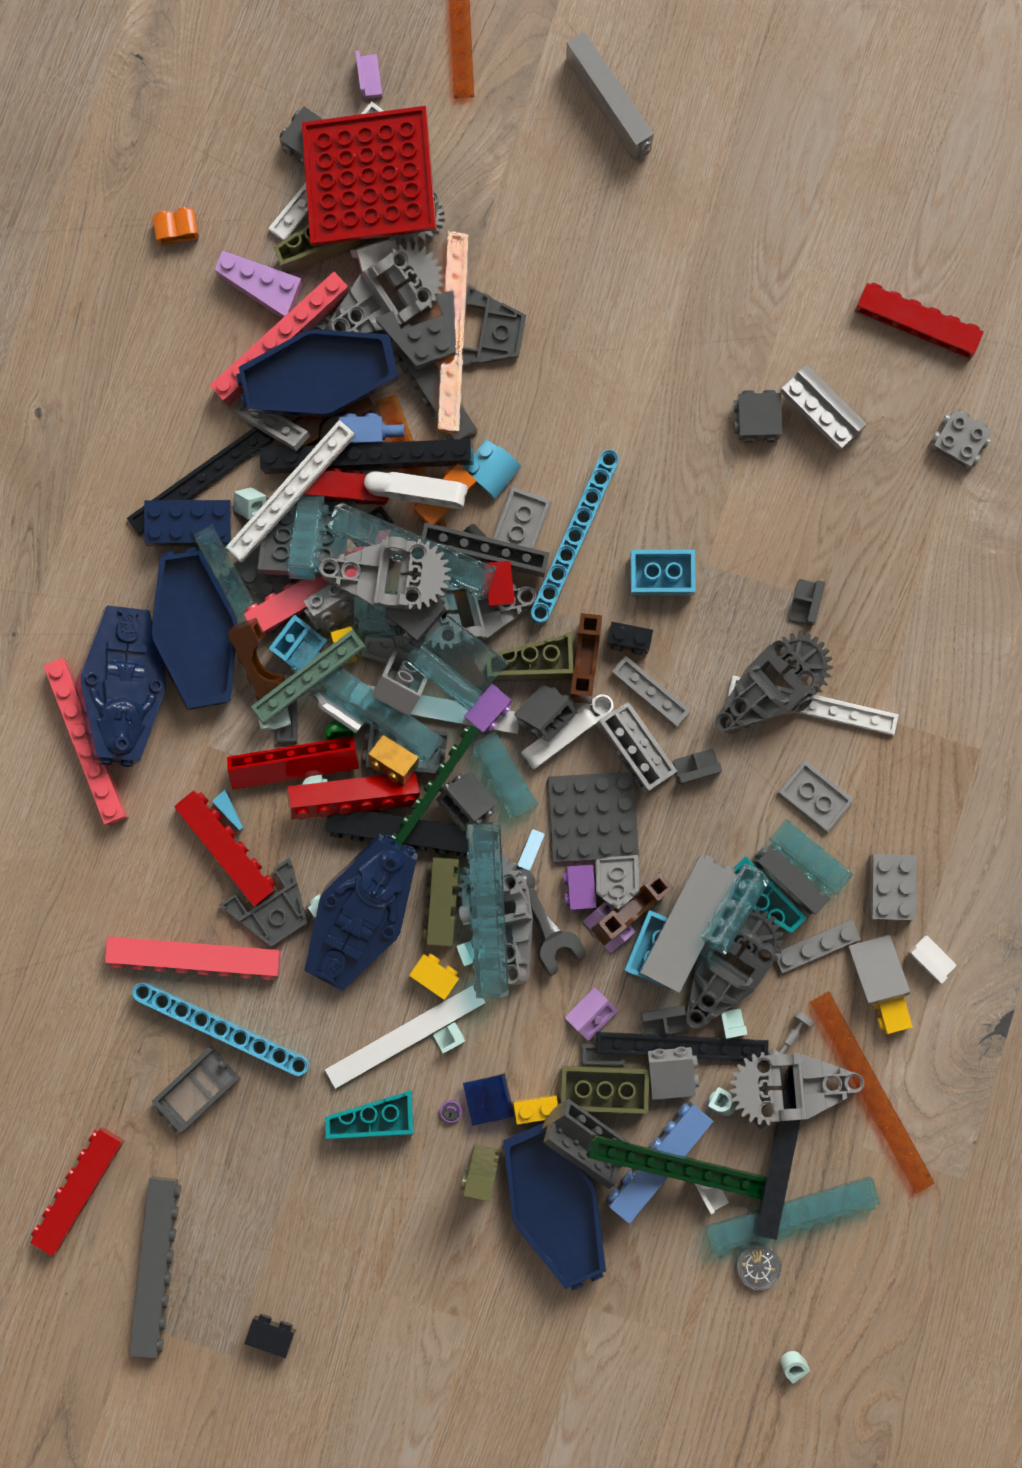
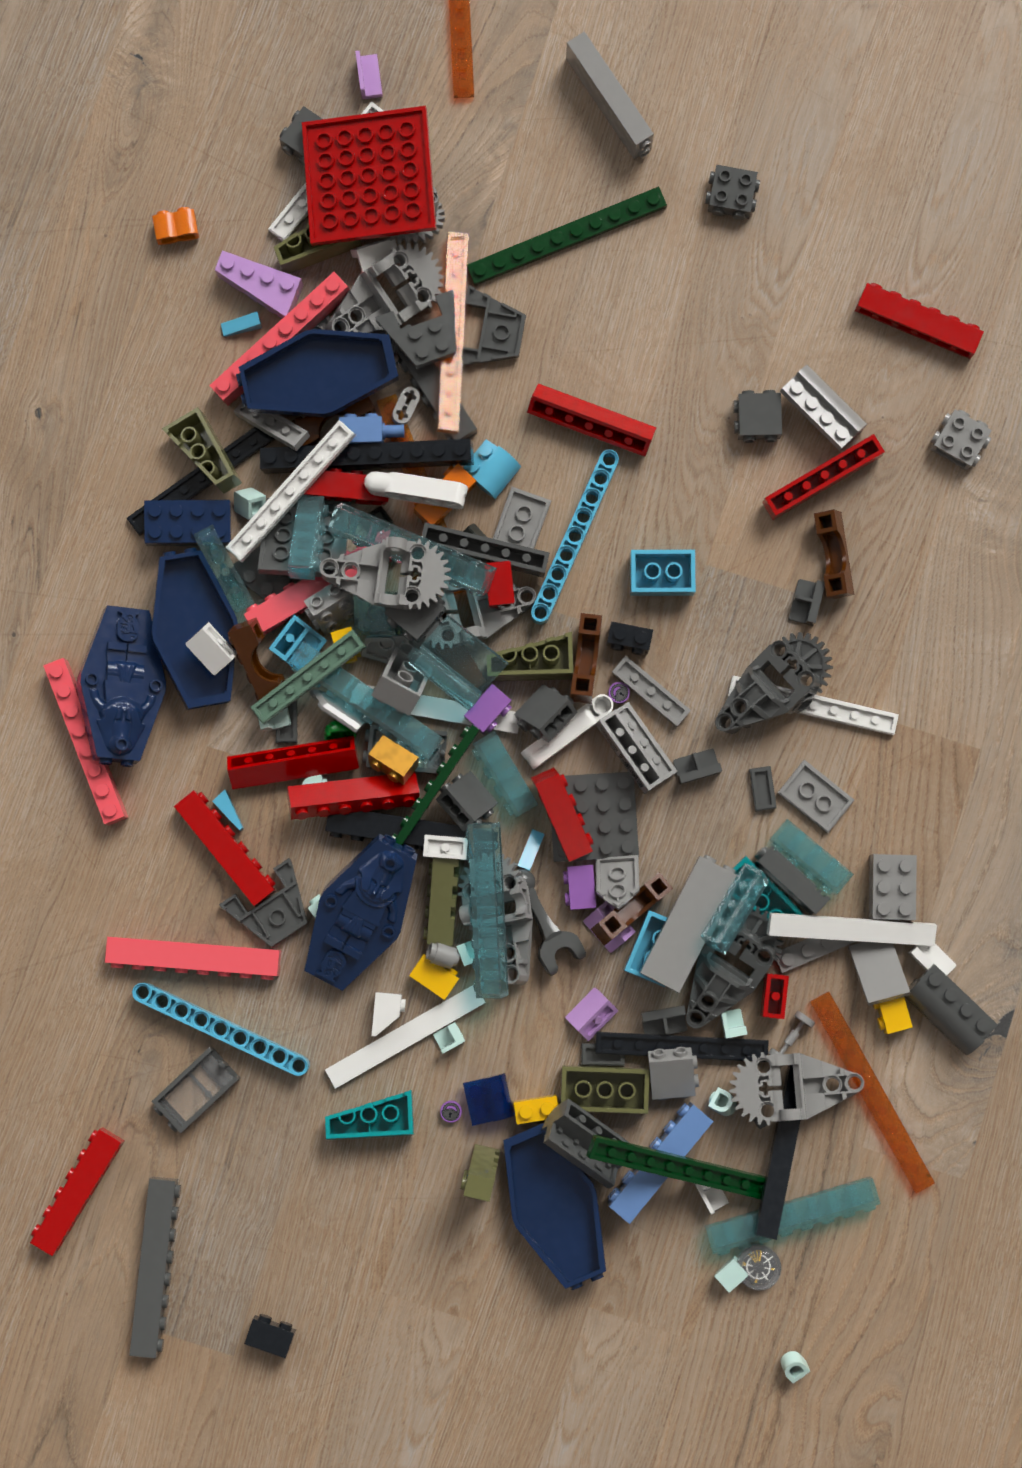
(202, 446): none -> olive wedge
(211, 649): none -> white panel
(242, 324): none -> medium azure piece
(386, 1010): none -> white slope
(401, 404): none -> light grey beam
(442, 955): none -> light grey brick
(445, 847): none -> white panel
(562, 814): none -> red wedge
(566, 236): none -> dark green plate
(591, 420): none -> red brick
(619, 692): none -> tile
(731, 1274): none -> light aqua panel
(732, 192): none -> dark grey brick
(762, 788): none -> dark grey tile
(774, 996): none -> red brick
(823, 477): none -> red brick
(838, 572): none -> reddish brown arch
(851, 929): none -> white tile
(950, 1010): none -> dark grey brick

